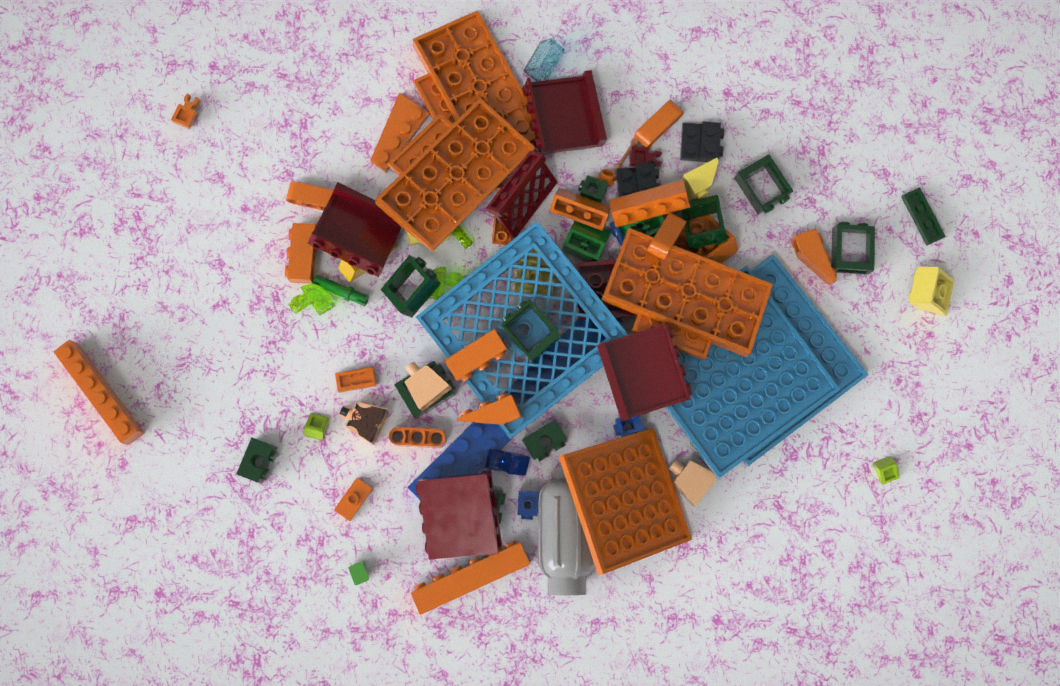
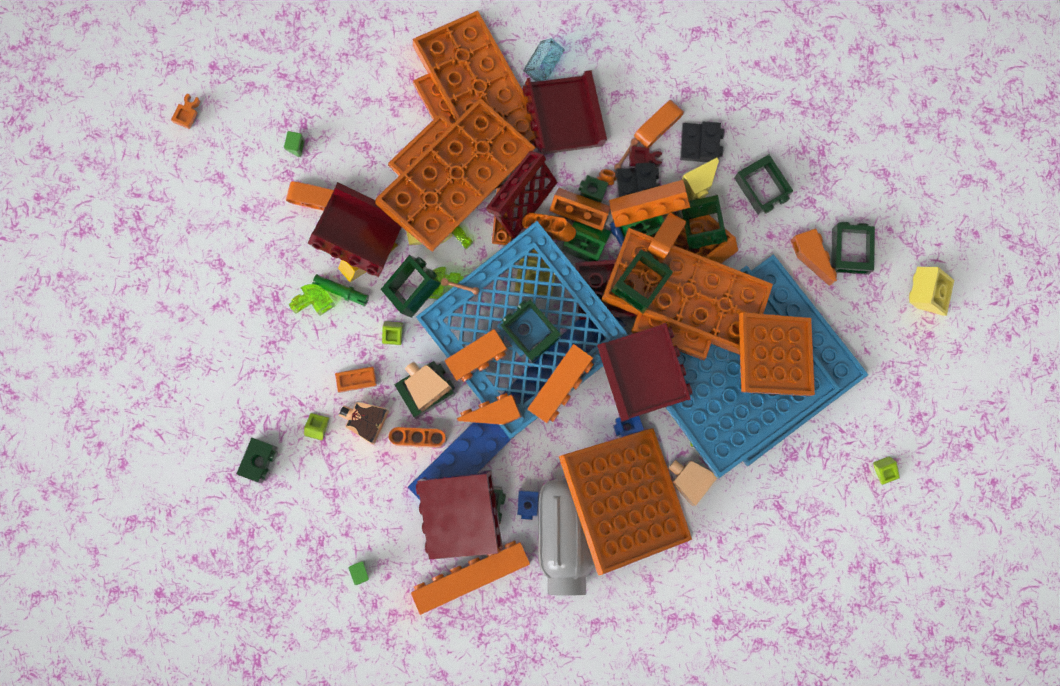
(98, 392): orange brick -> none
(294, 143): none -> bright green slope
(300, 254): orange brick -> none
(353, 499): orange plate -> none
(392, 333): none -> lime slope
(399, 130): orange wing -> none
(445, 282): none -> nougat hinge
(507, 461): clear blue slope -> none
(553, 432): dark green brick -> none
(556, 227): none -> orange beam
(560, 384): none -> orange brick
(632, 296): none -> dark green window
(776, 354): none -> orange plate
(923, 216): dark green plate -> none

